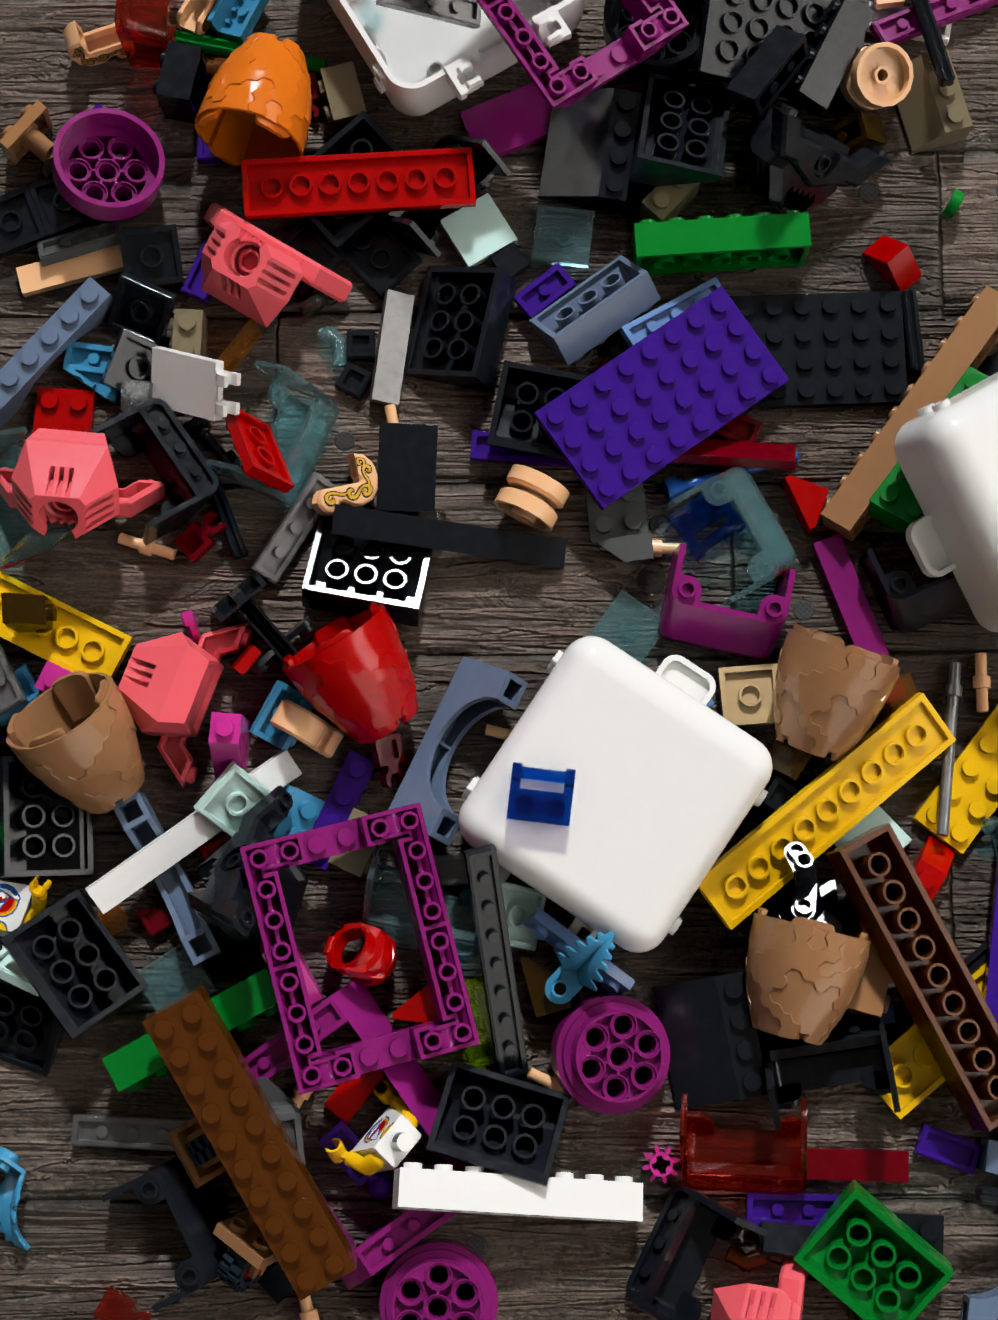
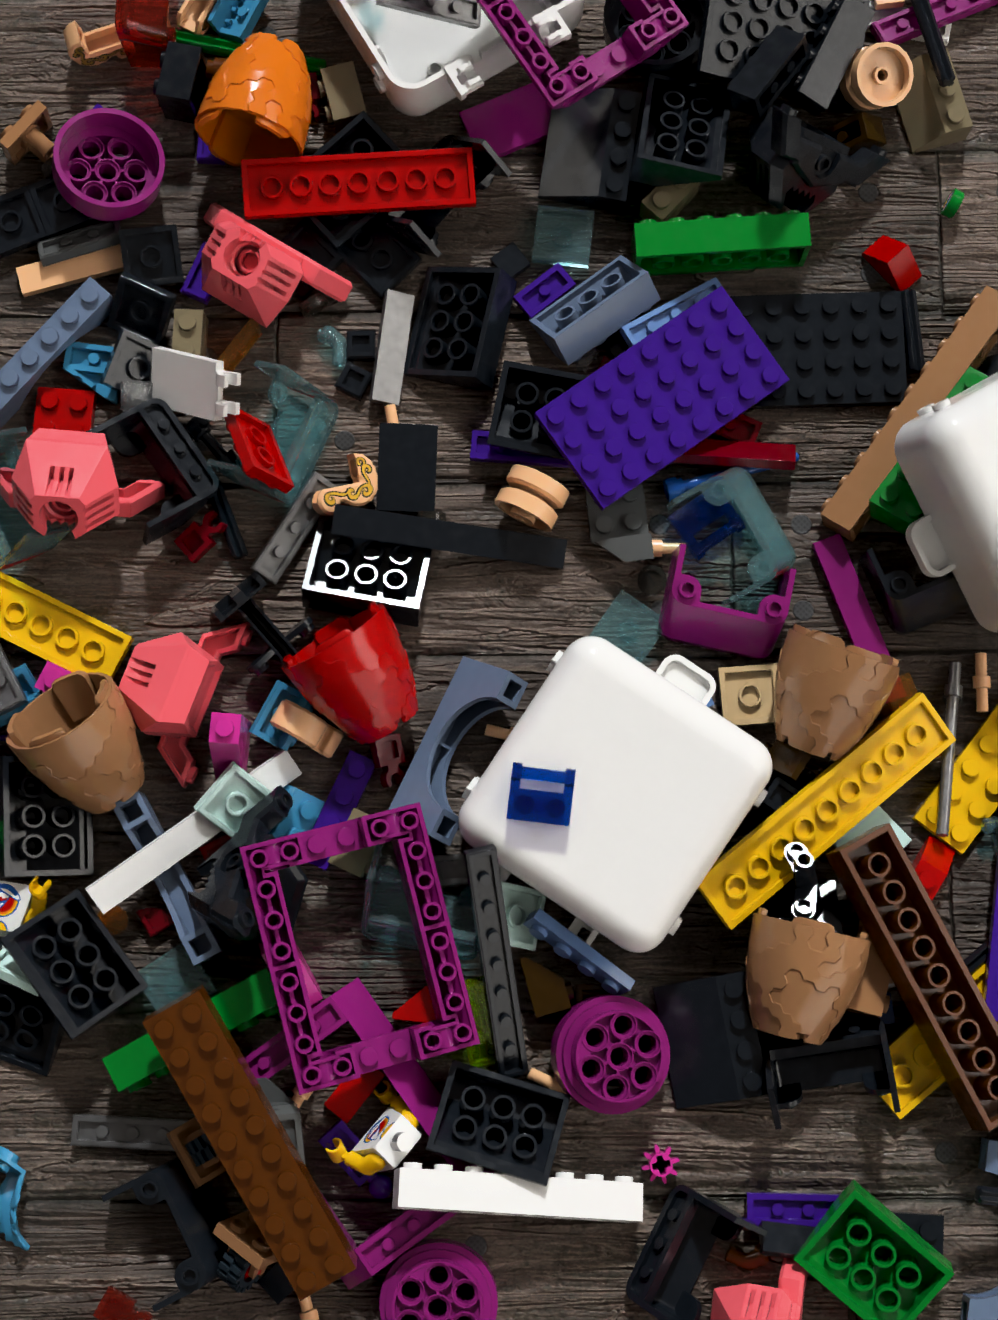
(28, 612): dark brown slope -> none
(152, 548): light nougat bar -> none
(190, 622): dark pink tile -> none
(246, 659): red tile -> none
(373, 960): red helmet -> none
(478, 231): light aqua tile -> none
(580, 967): dark azure plant -> none
(743, 1157): clear red windscreen -> none
(806, 500): red slope -> none
(857, 1164): dark red tile -> none
(947, 1149): dark purple tile -> none

